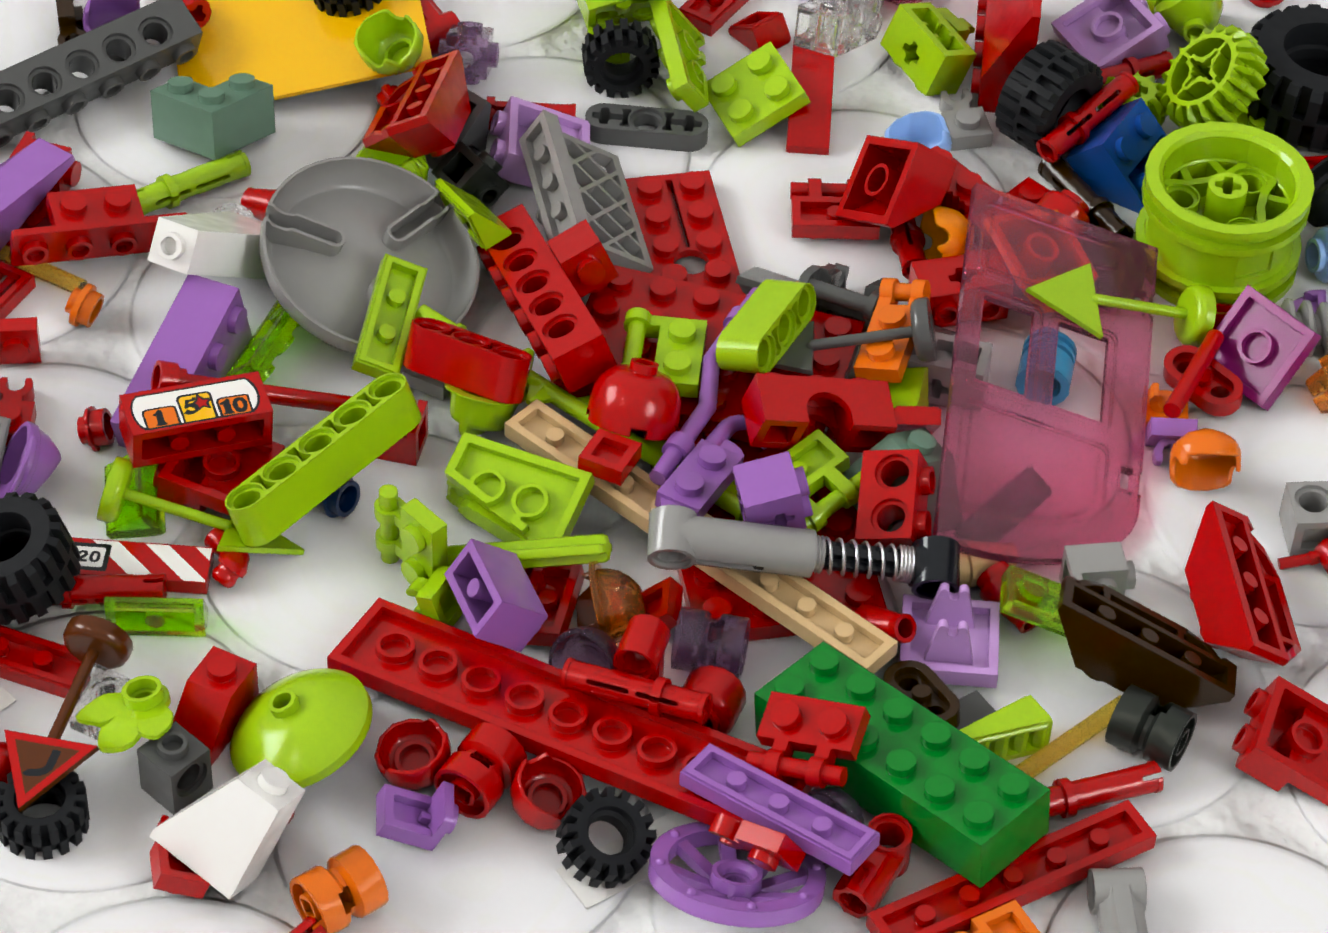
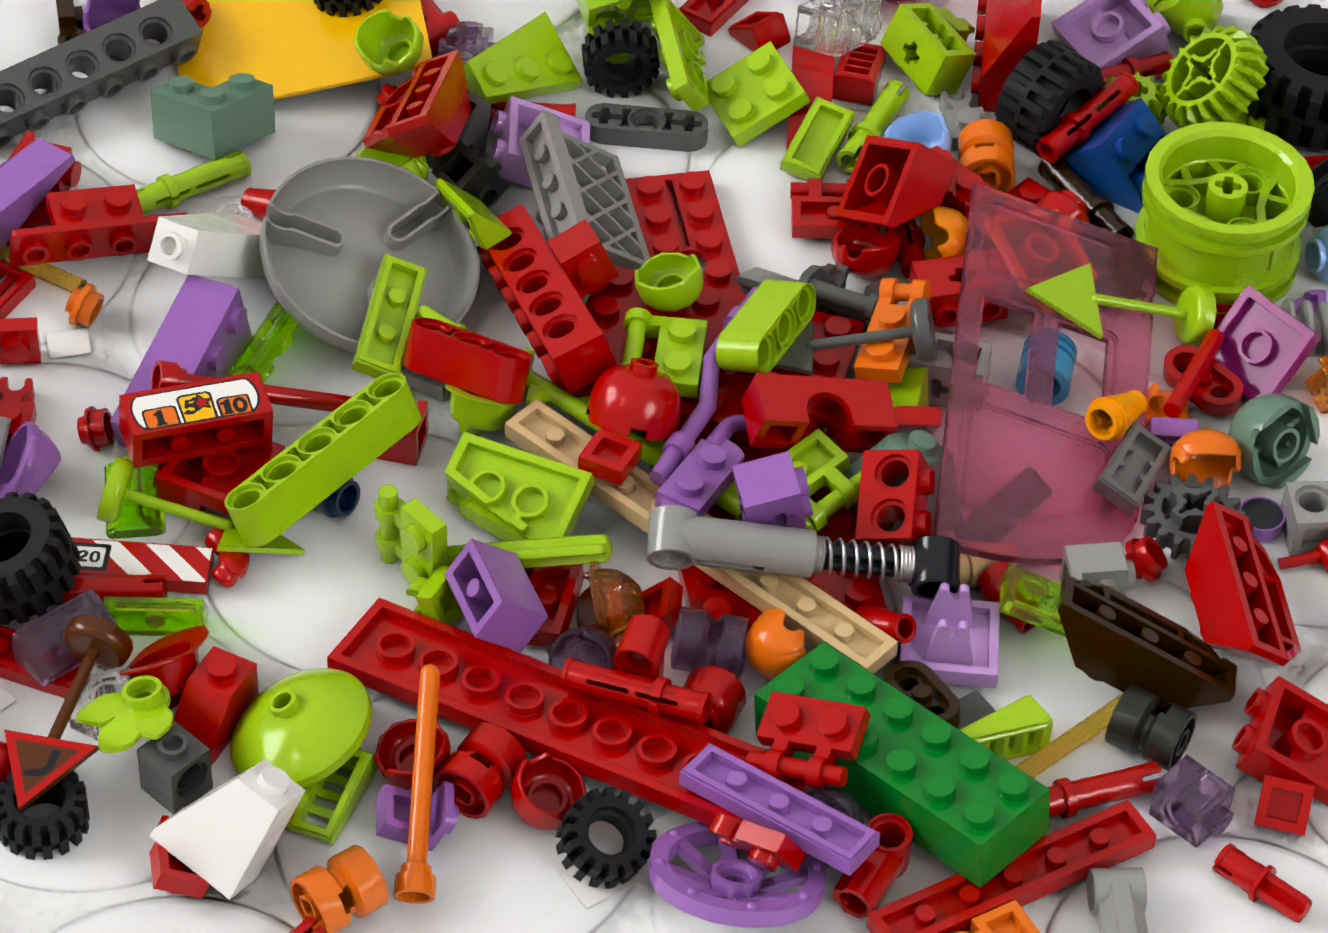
(41, 645): none -> slope
(68, 343): none -> white sticker
(170, 660): none -> red piece
(363, 769): none -> lime slope
(415, 880): none -> orange piece
(523, 65): none -> lime wing
(669, 281): none -> lime hair
(771, 646): none -> orange hair
(817, 140): none -> lime tile
(859, 74): none -> red slope
(867, 250): none -> red hair
(873, 123): none -> lime pin
(989, 151): none -> orange wheel
(1113, 415): none -> light orange cone
(1132, 468): none -> flat silver plate
(1147, 558): none -> red plate
(1184, 508): none -> dark grey gear
(1192, 801): none -> clear purple brick
(1261, 883): none -> red axle
(1265, 516): none -> black tile
(1274, 438): none -> sand green cylinder
(1284, 804): none -> red plate

